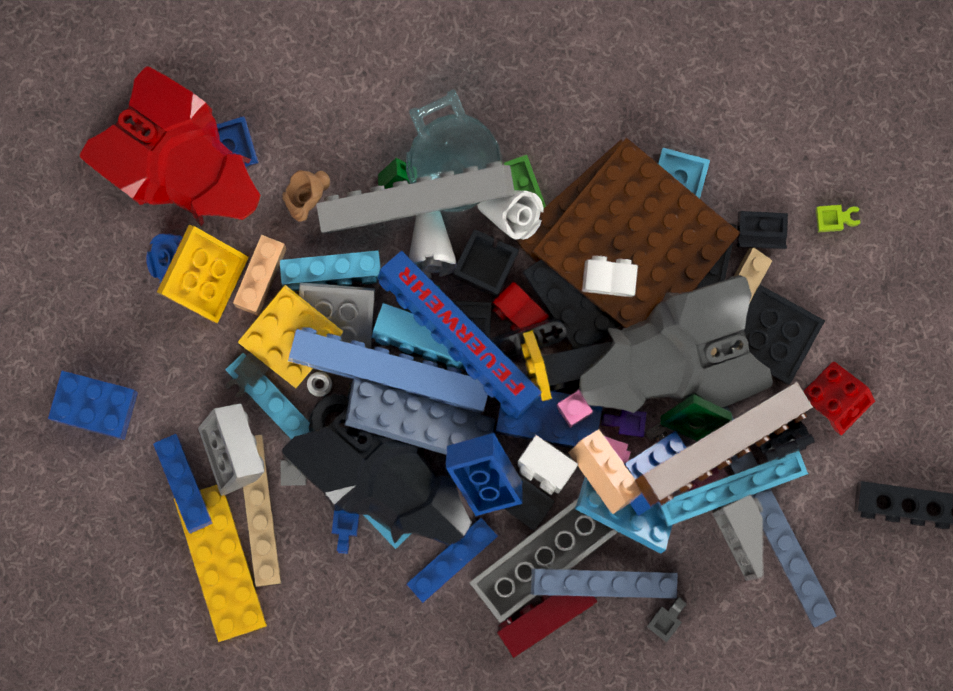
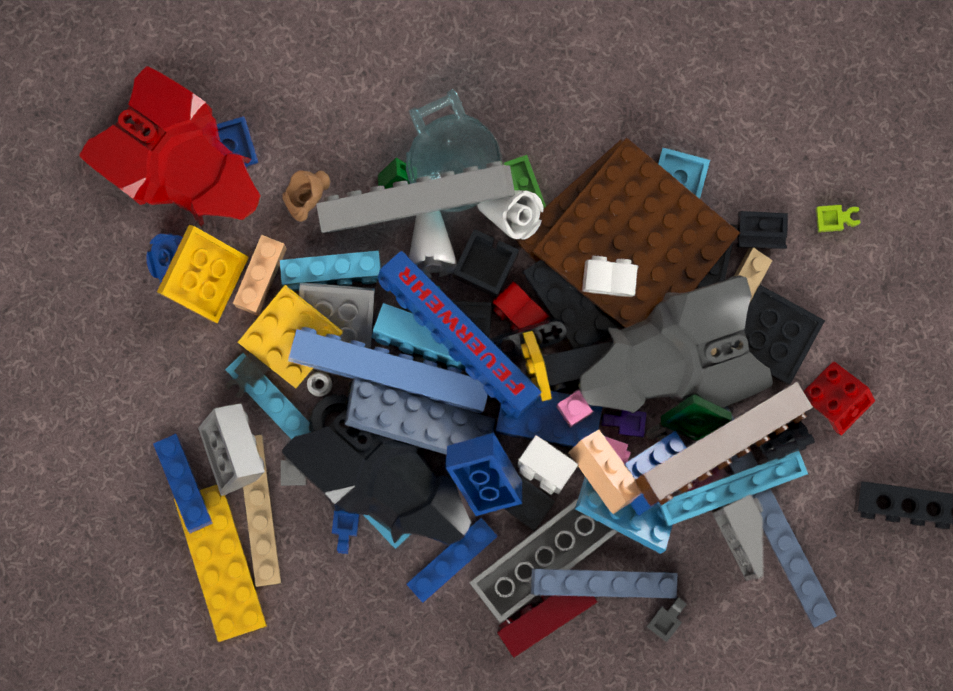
(93, 405): blue brick -> none

